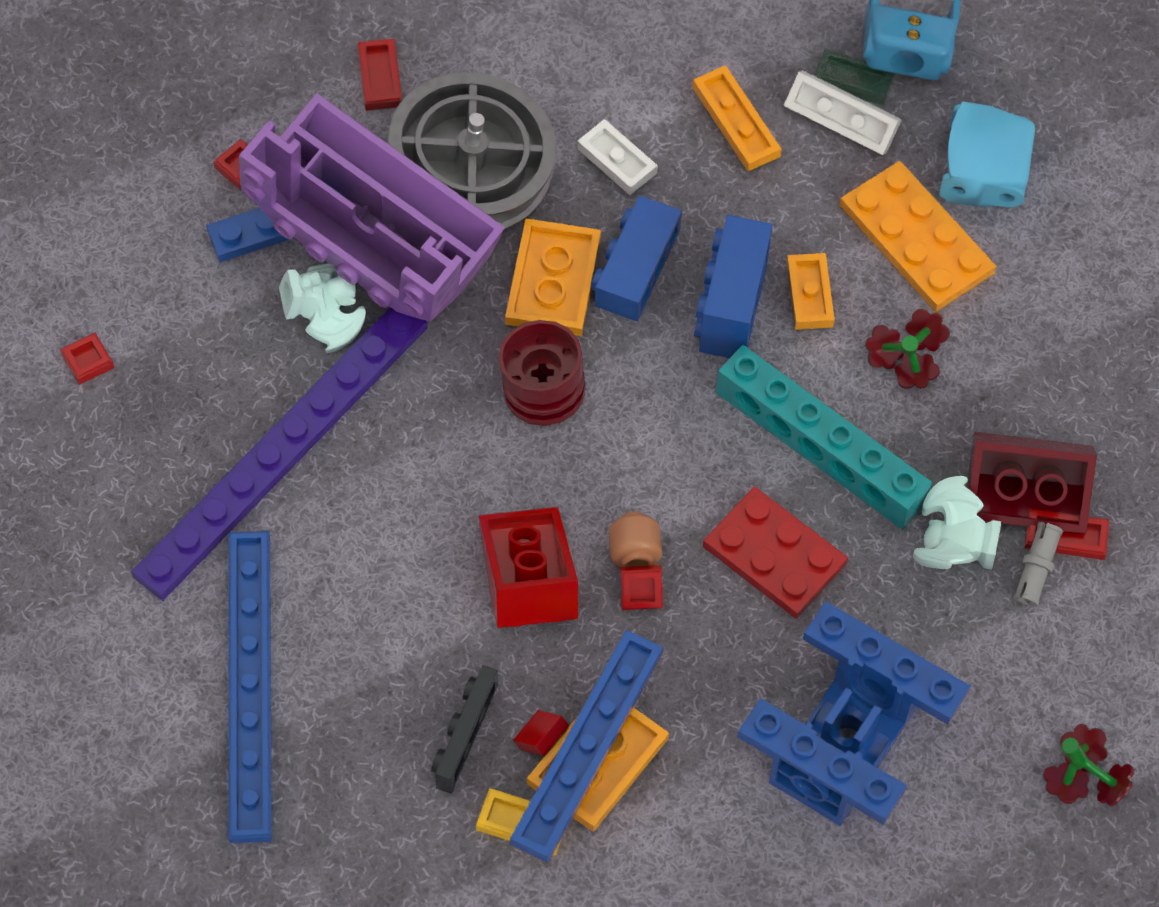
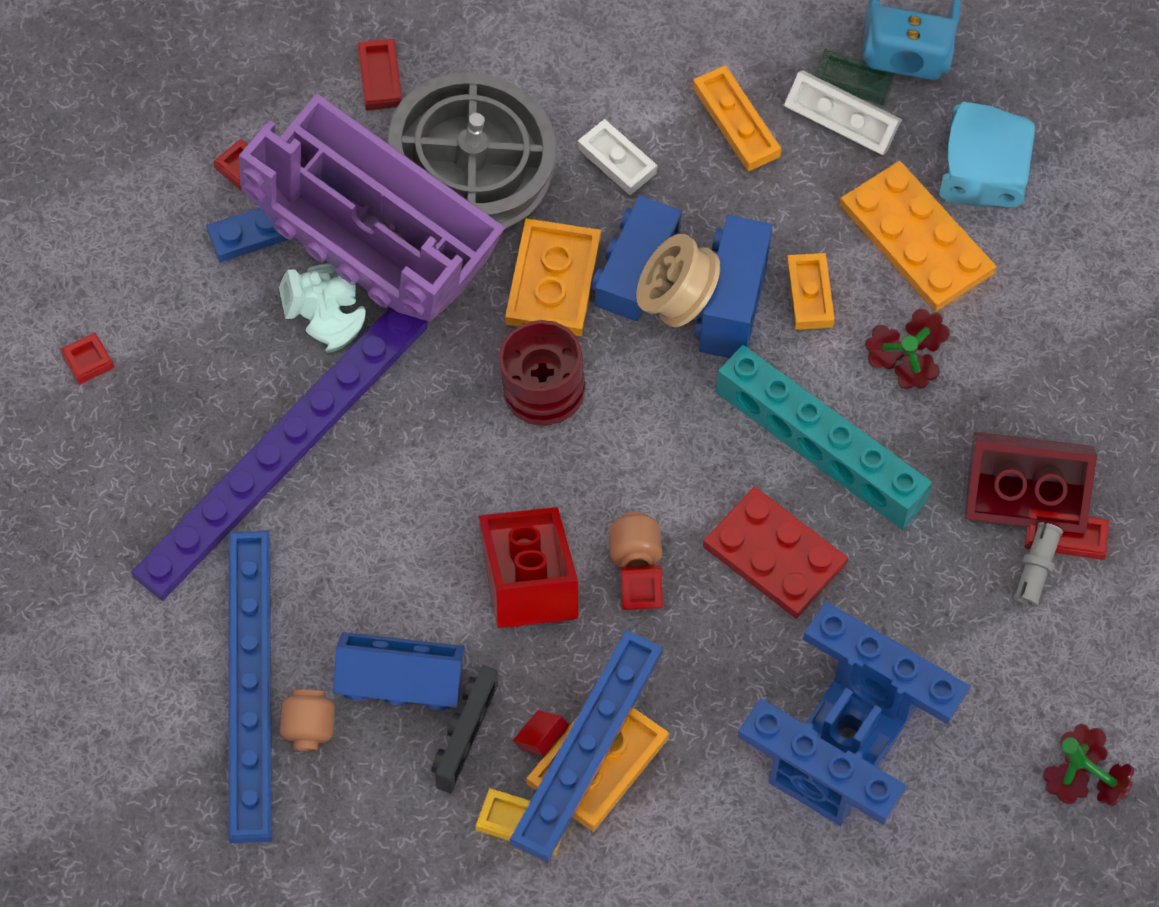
(307, 719): none -> nougat head
(398, 670): none -> blue brick
(678, 280): none -> tan wheel
(962, 534): light aqua animal -> none

